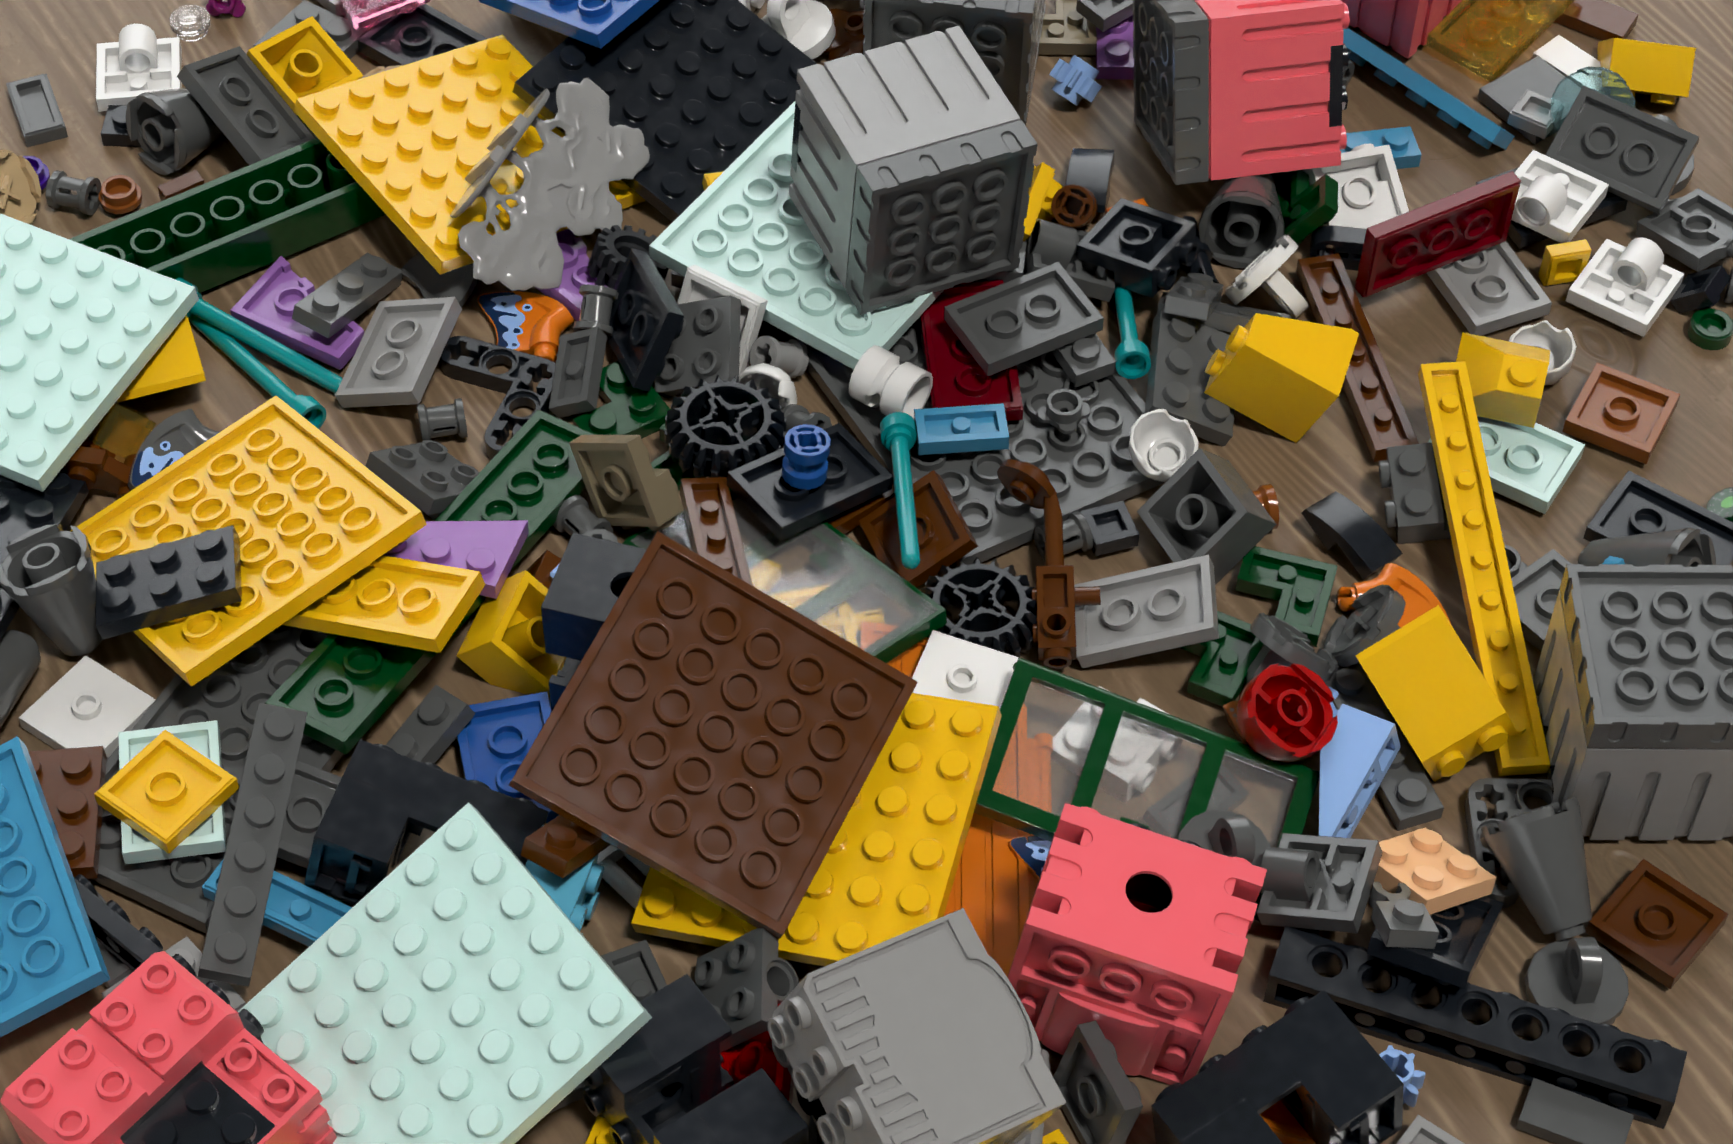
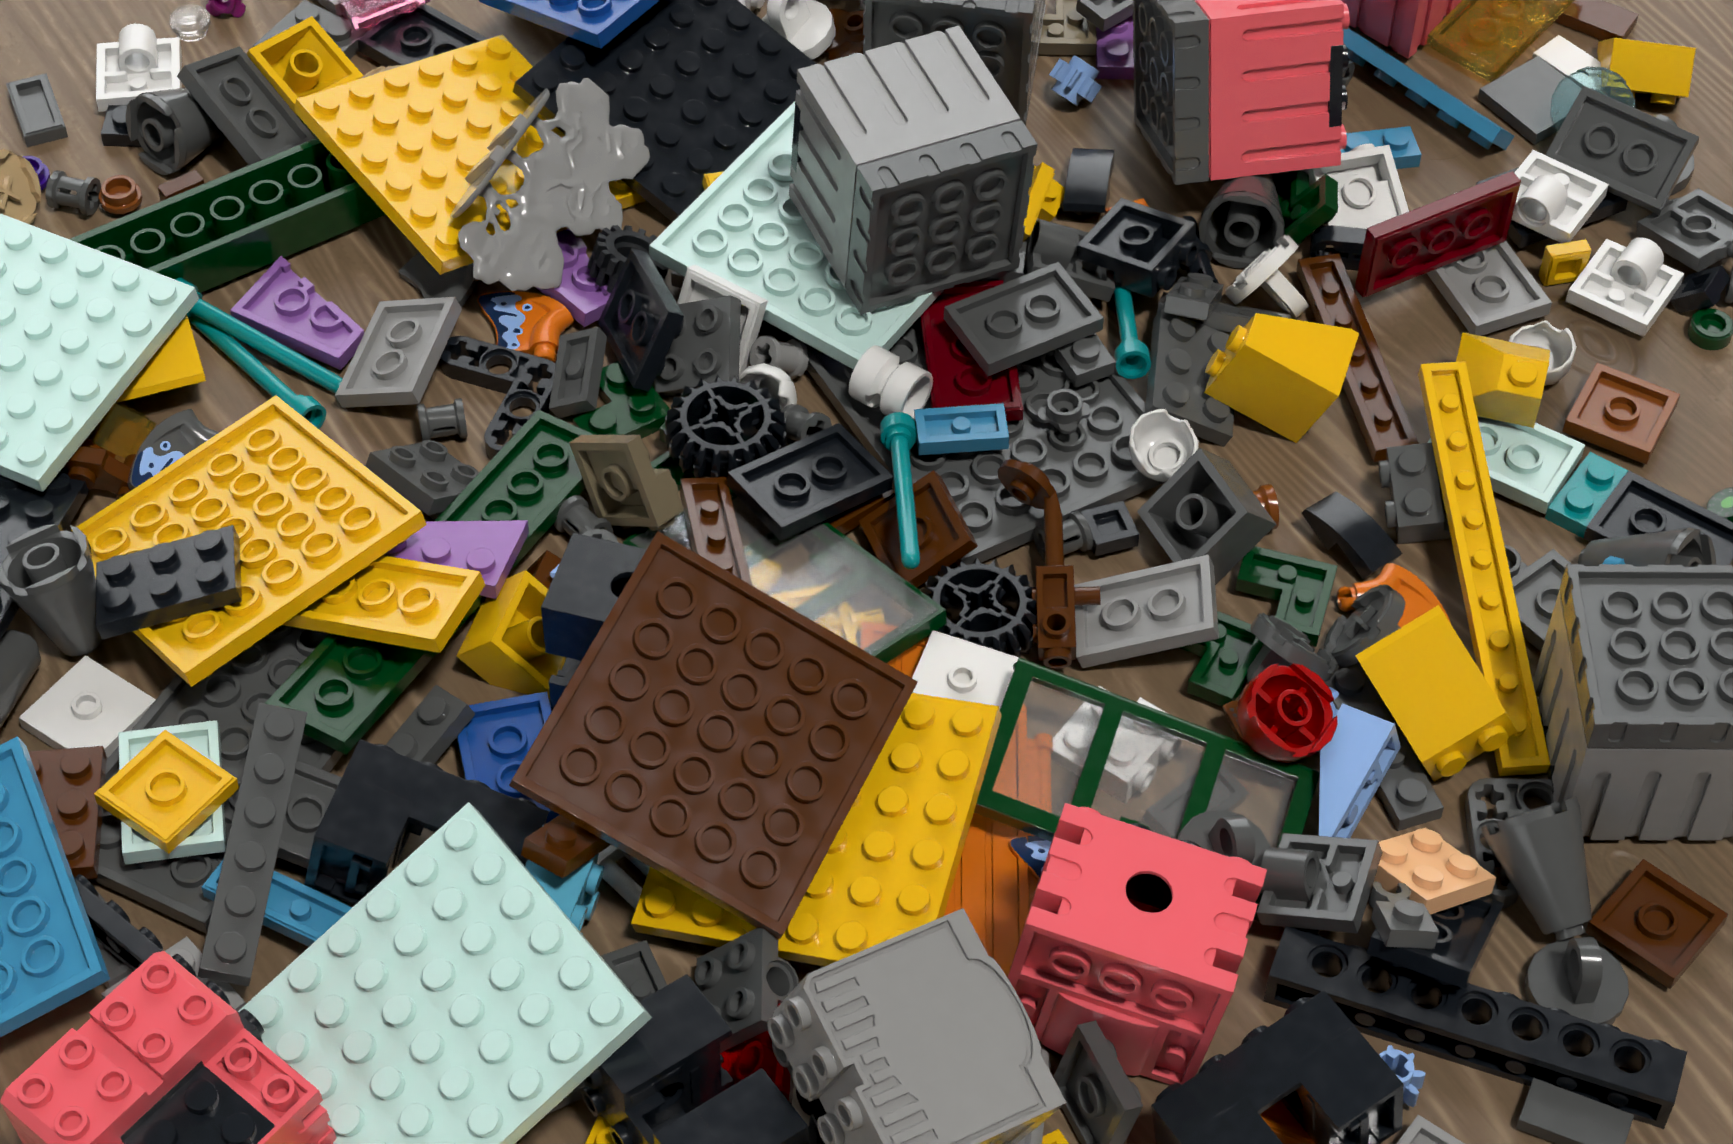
(347, 295): dark grey plate -> none
(596, 308): dark grey bush -> none
(806, 456): blue wheel -> none
(1080, 207): reddish brown wheel -> none
(1532, 114): light grey tile -> none
(1584, 494): none -> teal plate

